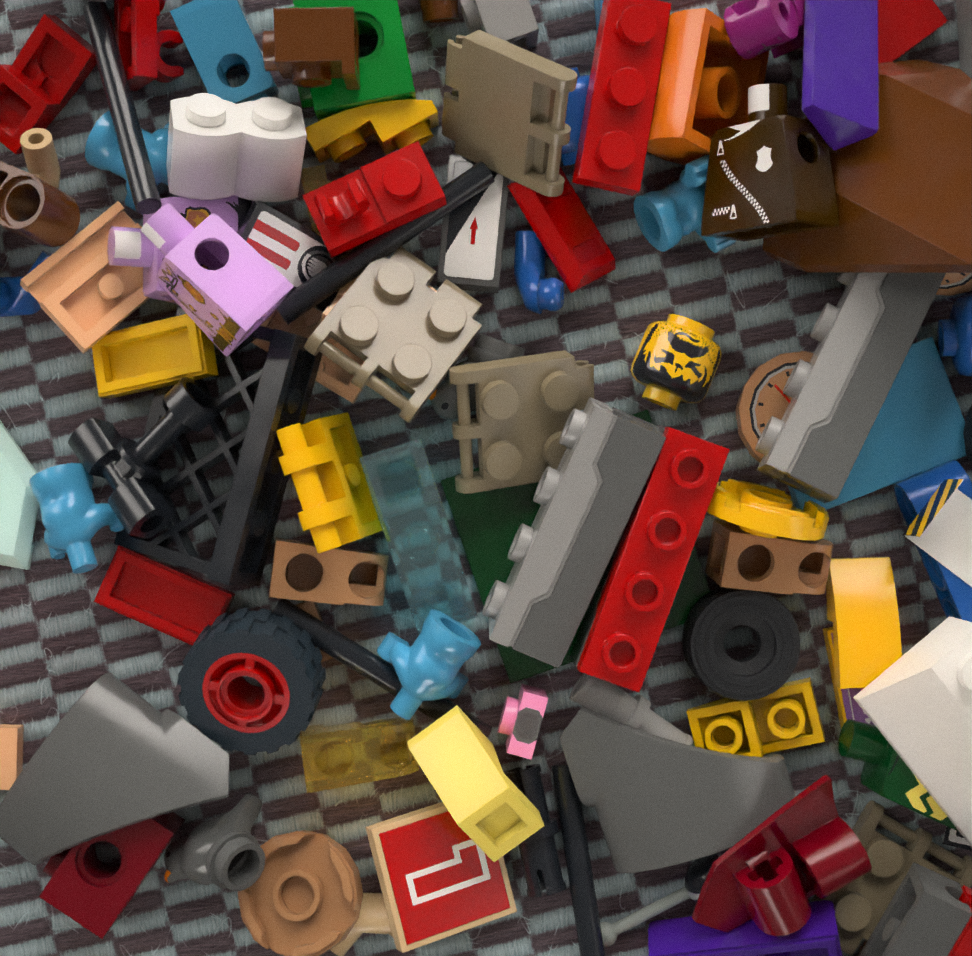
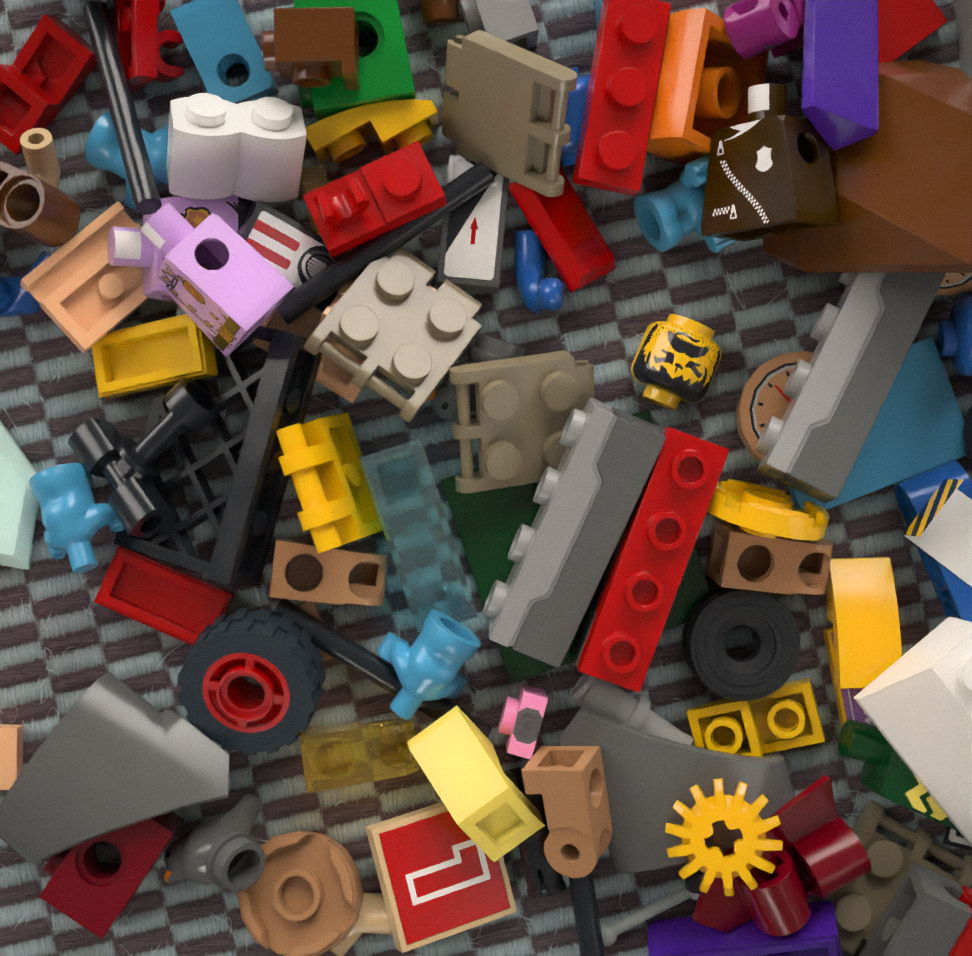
(574, 805): none -> medium nougat leg
(736, 814): none -> yellow gear

